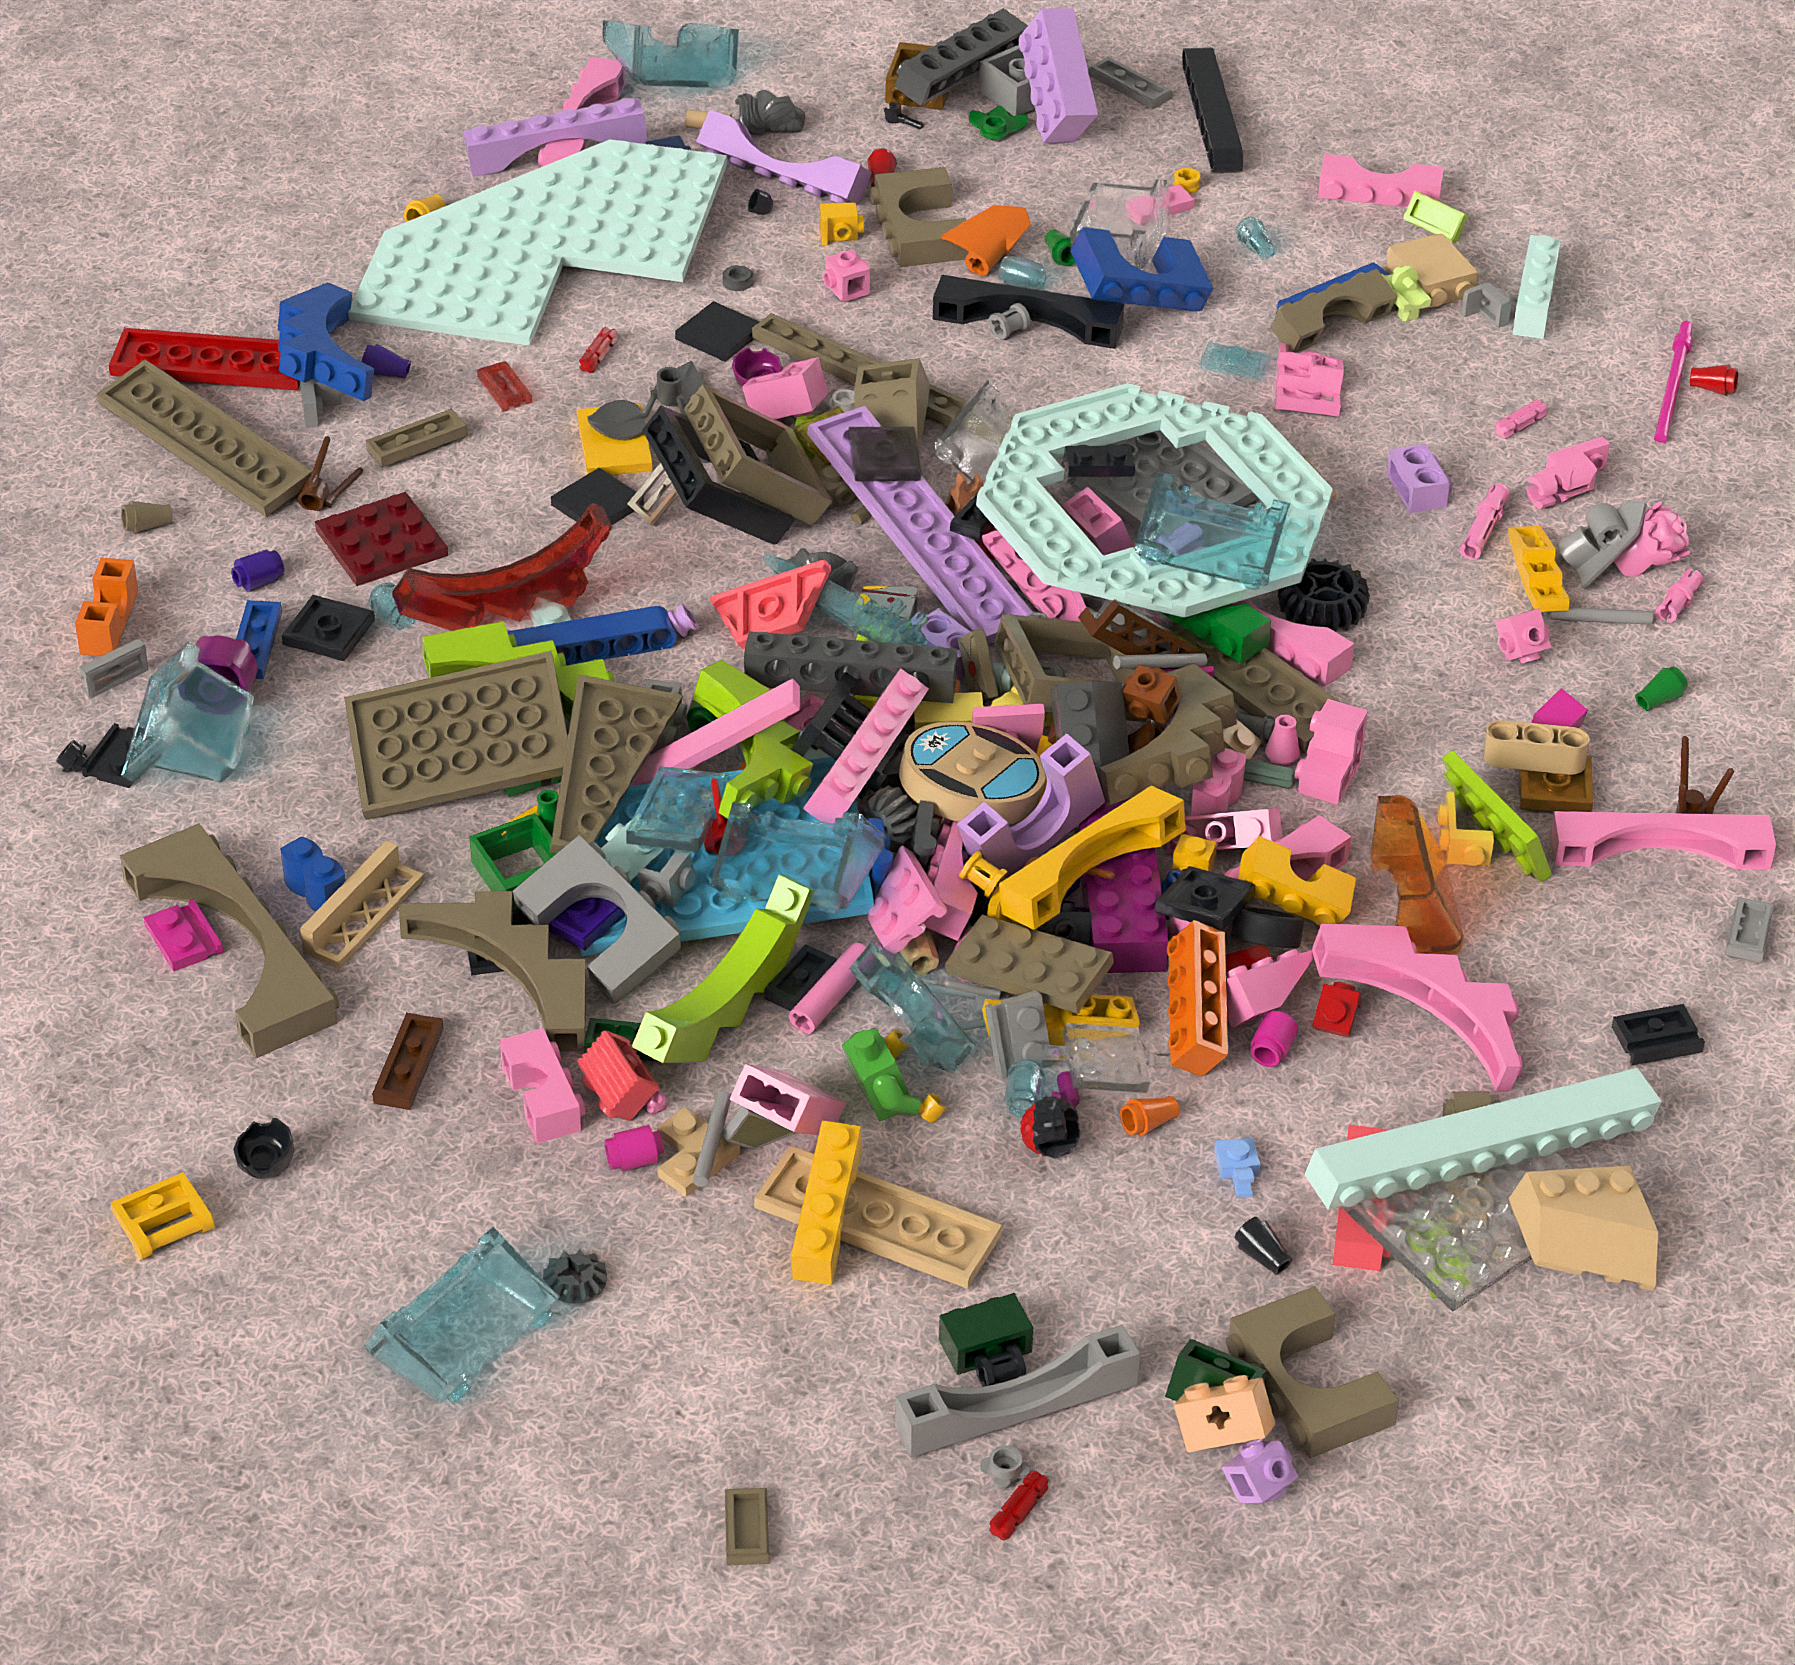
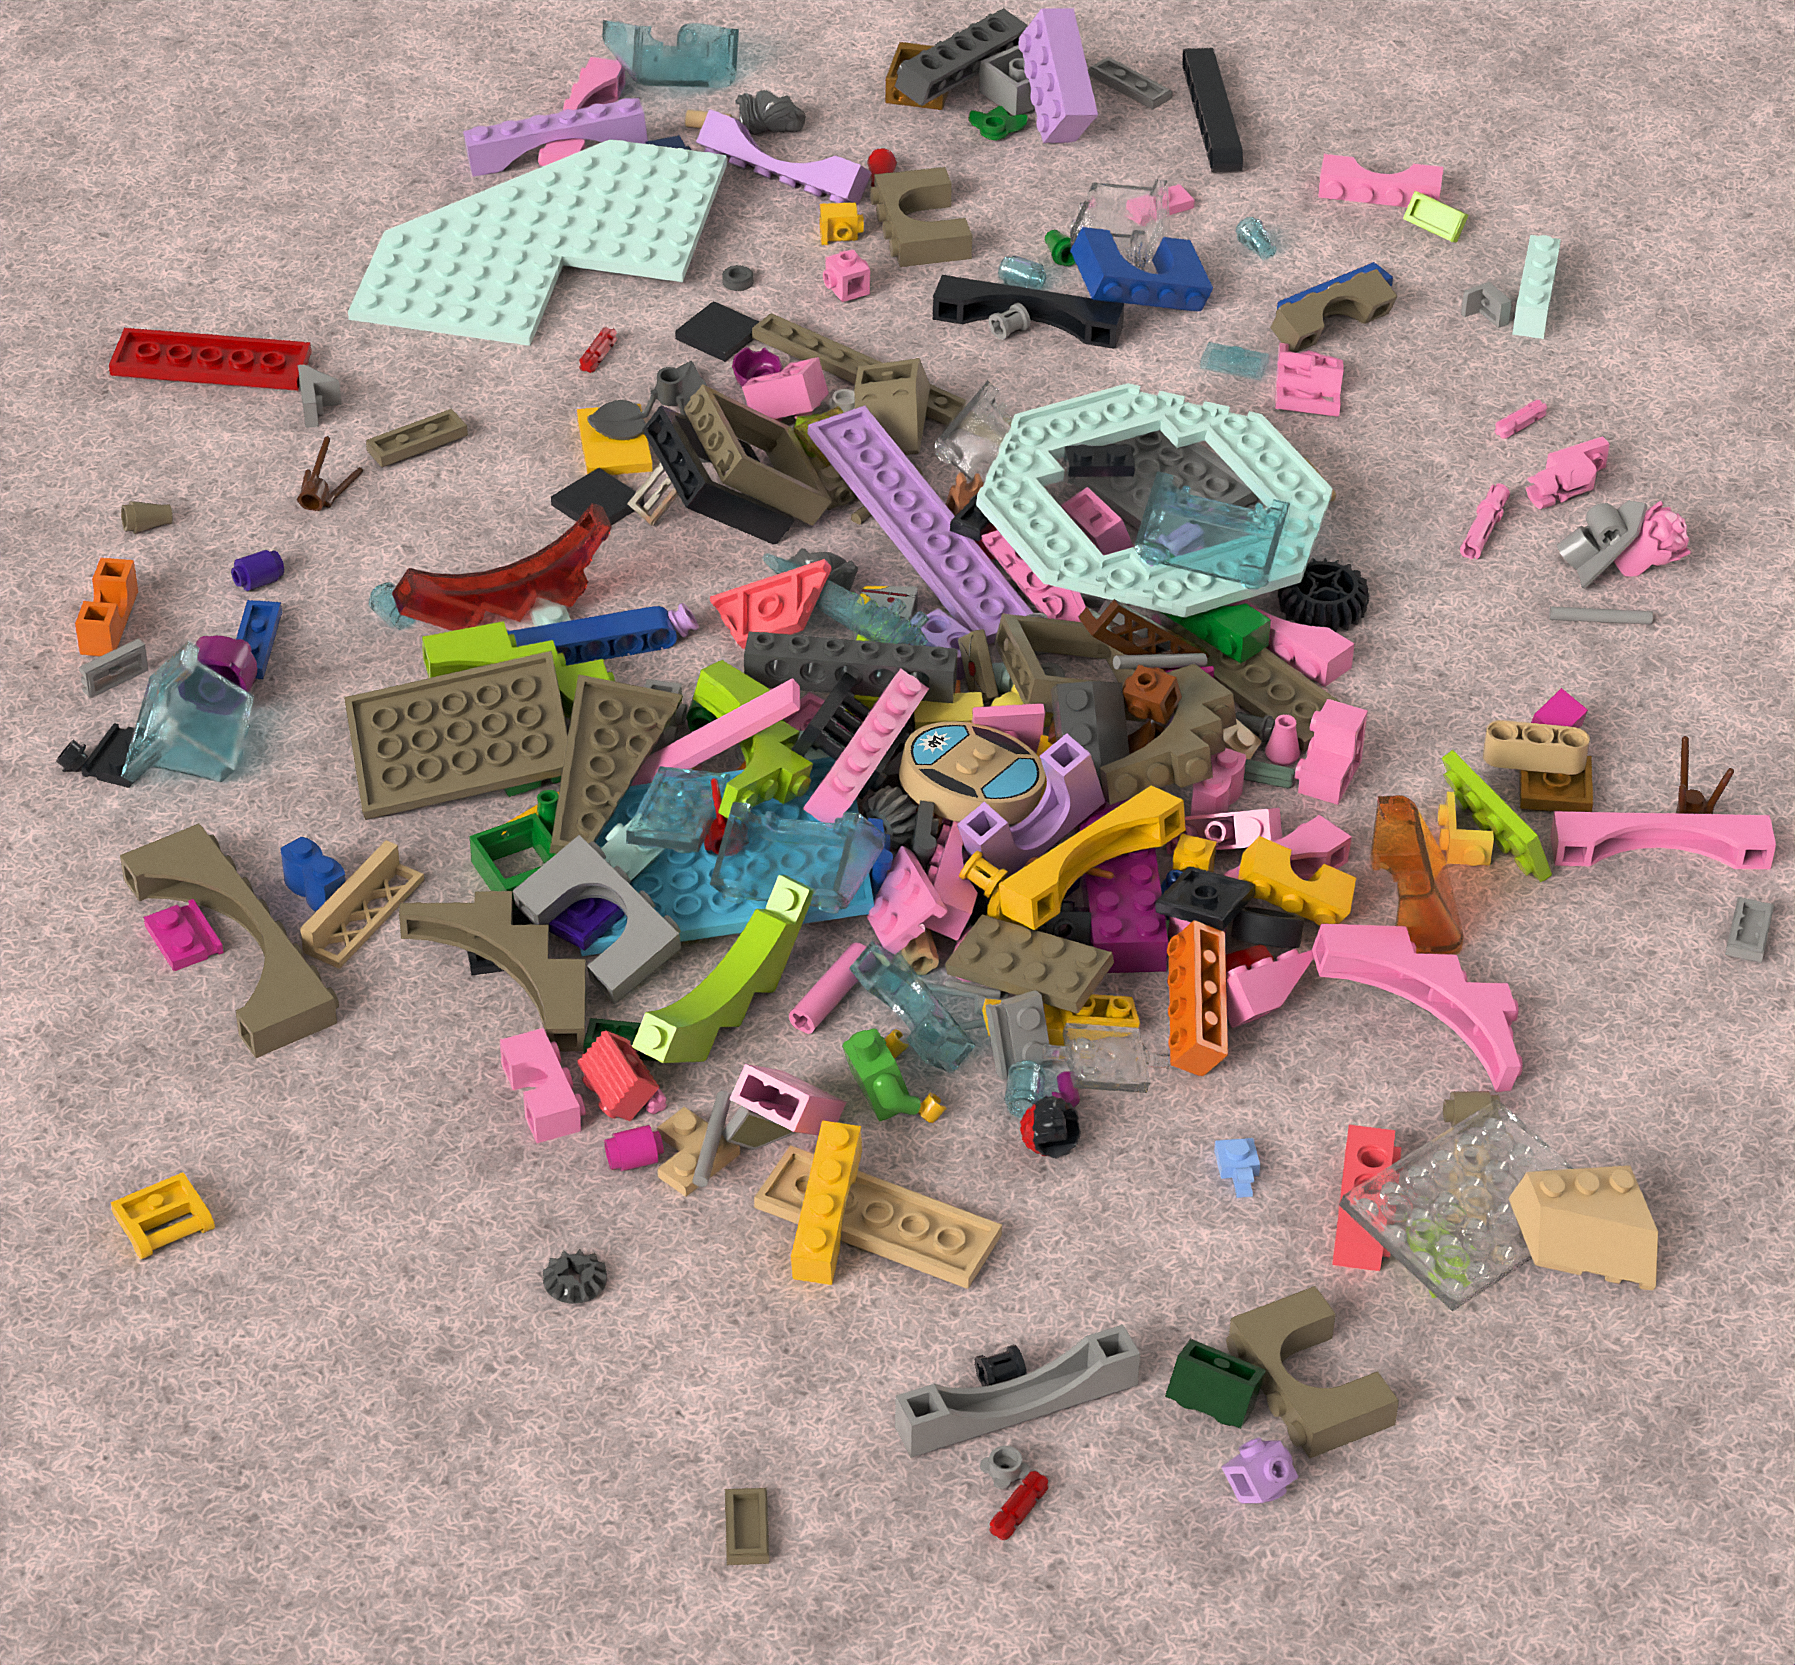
(205, 437): dark tan plate -> none
(264, 1149): black hair -> none
(307, 346): blue arch -> none
(328, 627): black plate -> none
(381, 538): dark red plate -> none
(385, 361): dark purple cone -> none
(408, 1061): reddish brown plate -> none
(423, 206): yellow cone -> none
(463, 1319): clear light blue windscreen -> none
(510, 399): clear red tile -> none
(672, 880): light grey bracket -> none
(760, 202): black hinge -> none
(798, 977): black plate -> none
(884, 454): clear smoke tile -> none
(894, 115): black hand -> none
(984, 1331): dark green brick -> none
(989, 235): orange panel -> none
(1147, 1114): orange cone -> none
(1188, 179): yellow bush -> none
(1208, 1428): light nougat brick -> none
(1262, 1244): black cone -> none
(1273, 1038): dark pink brick -> none
(1337, 1009): red bracket -> none
(1410, 294): yellowish green hips -> none
(1418, 478): lavender brick -> none
(1439, 265): tan brick -> none
(1481, 1138): light aqua brick -> none
(1523, 636): bright pink brick -> none
(1538, 568): yellow slope -> none
(1657, 1034): black plate -> none
(1664, 687): green cone -> none
(1679, 595): bright pink pin -> none
(1681, 346): dark pink bar -> none
(1718, 379): red cone -> none

